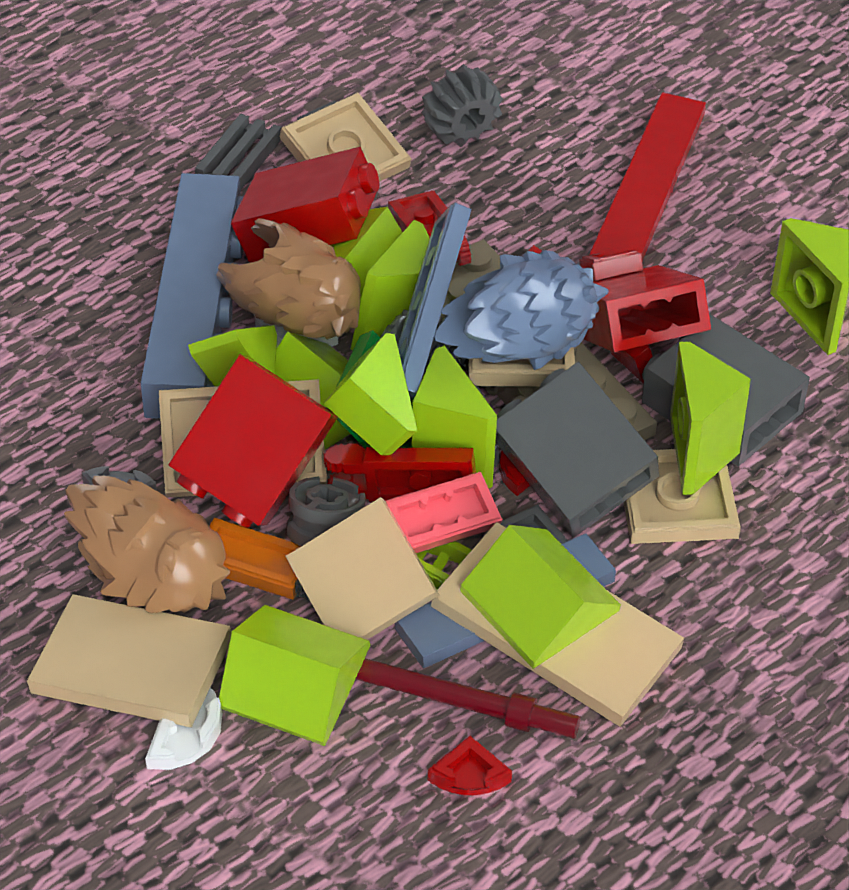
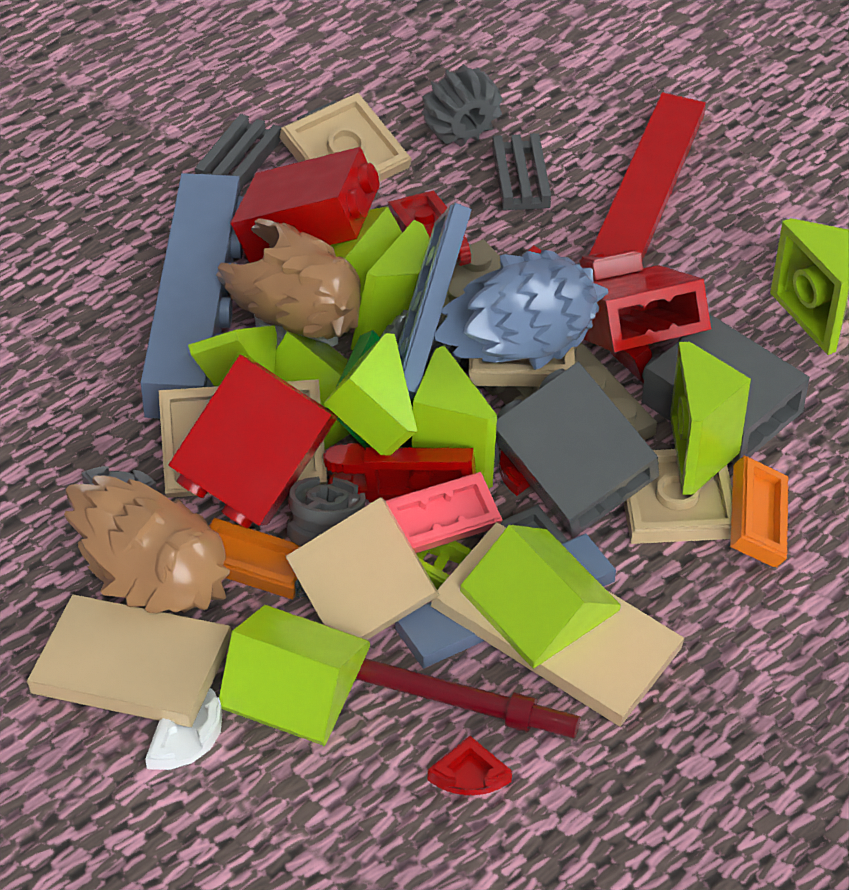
(518, 148): none -> dark grey tile
(759, 511): none -> orange tile

